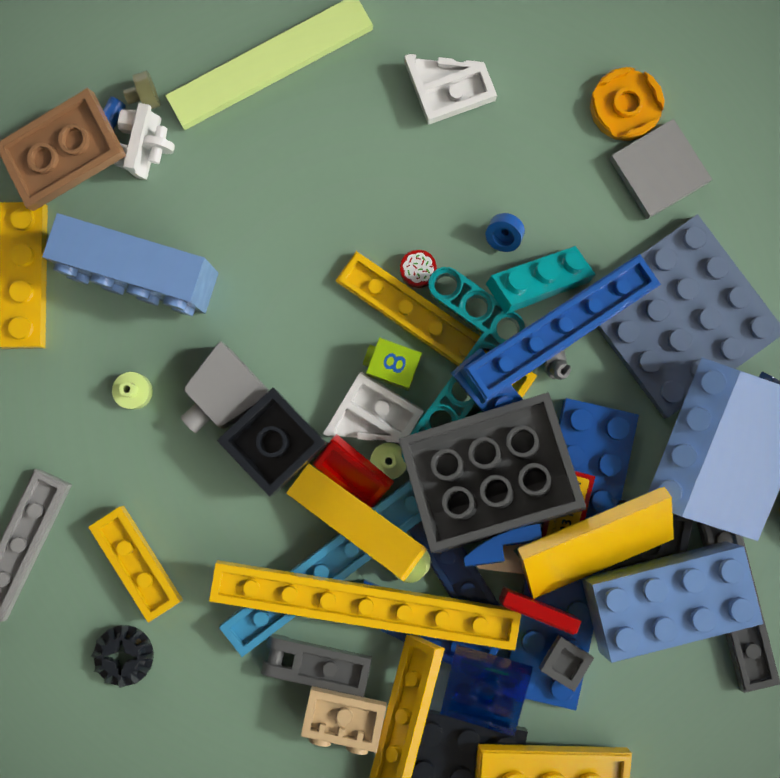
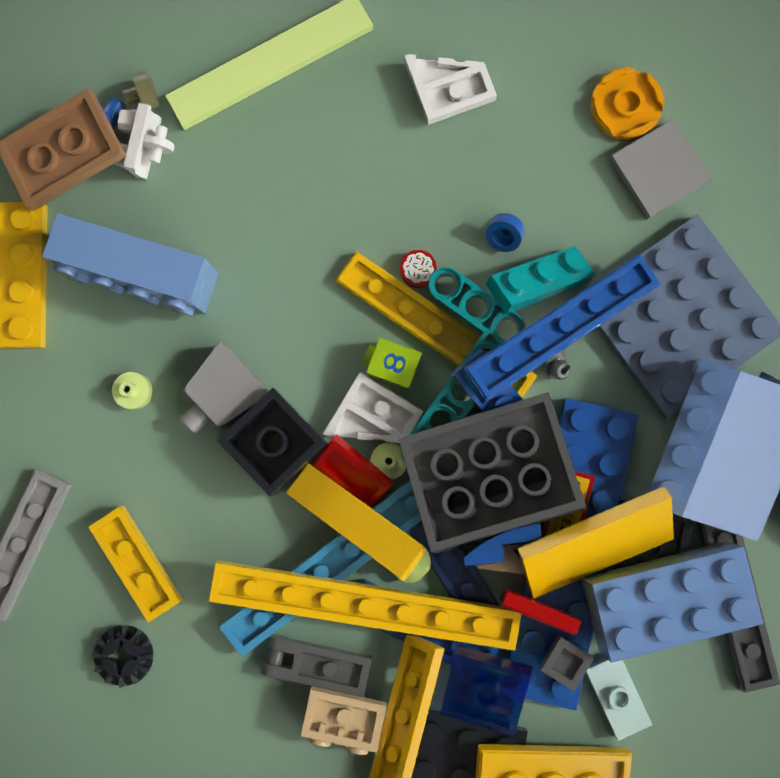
(618, 697): none -> light aqua plate

